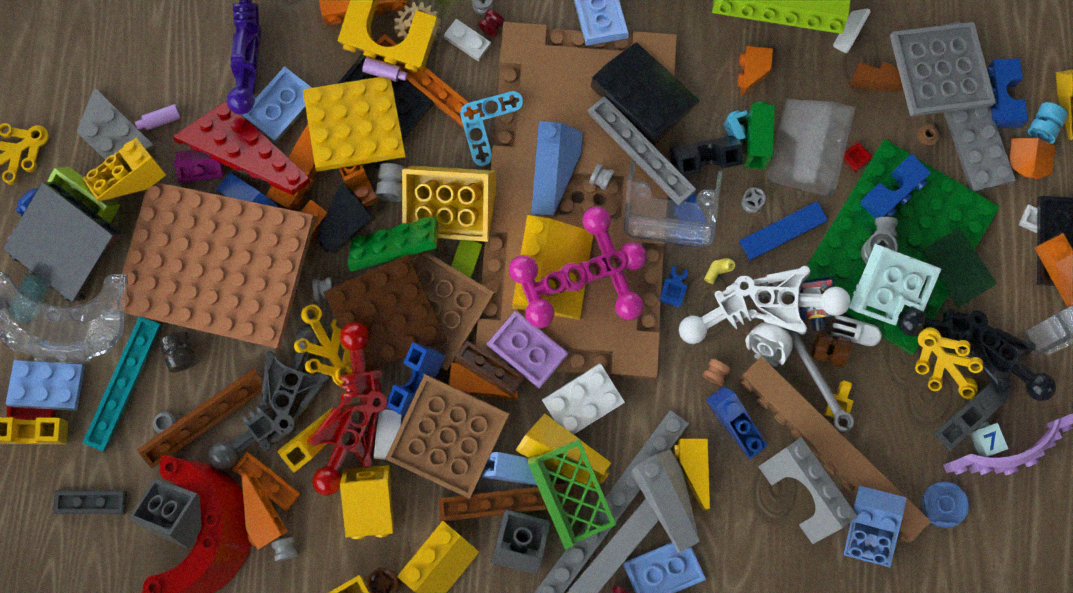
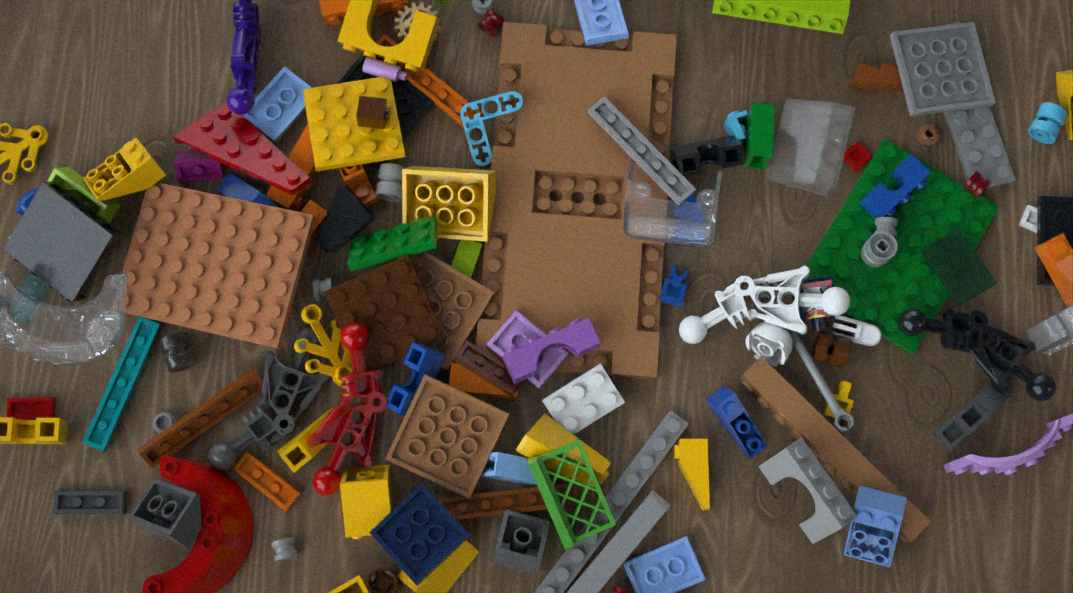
(45, 385): light blue plate -> none
(107, 128): light grey wing -> none
(158, 118): lavender cylinder -> none
(260, 516): orange slope -> none
(372, 112): none -> reddish brown brick
(387, 429): white slope -> none
(419, 534): none -> dark blue plate
(467, 40): white plate -> none
(552, 247): yellow slope -> none
(556, 158): medium blue wedge -> none
(577, 338): none -> medium lavender arch
(601, 177): light grey wheel -> none
(631, 256): dark pink piece -> none
(644, 92): black slope -> none
(666, 491): light grey wedge -> none
(716, 372): nougat wheel -> none
(718, 267): light yellow arm -> none
(756, 67): orange slope -> none
(756, 196): light grey wheel -> none
(783, 231): blue tile -> none
(853, 26): white slope -> none
(891, 282): light aqua piece -> none
(945, 504): medium blue tile -> none
(947, 361): yellow plant -> none
(976, 184): none -> dark red wheel
(988, 439): light aqua brick -> none
(1006, 111): blue arch -> none
(1031, 157): orange slope -> none

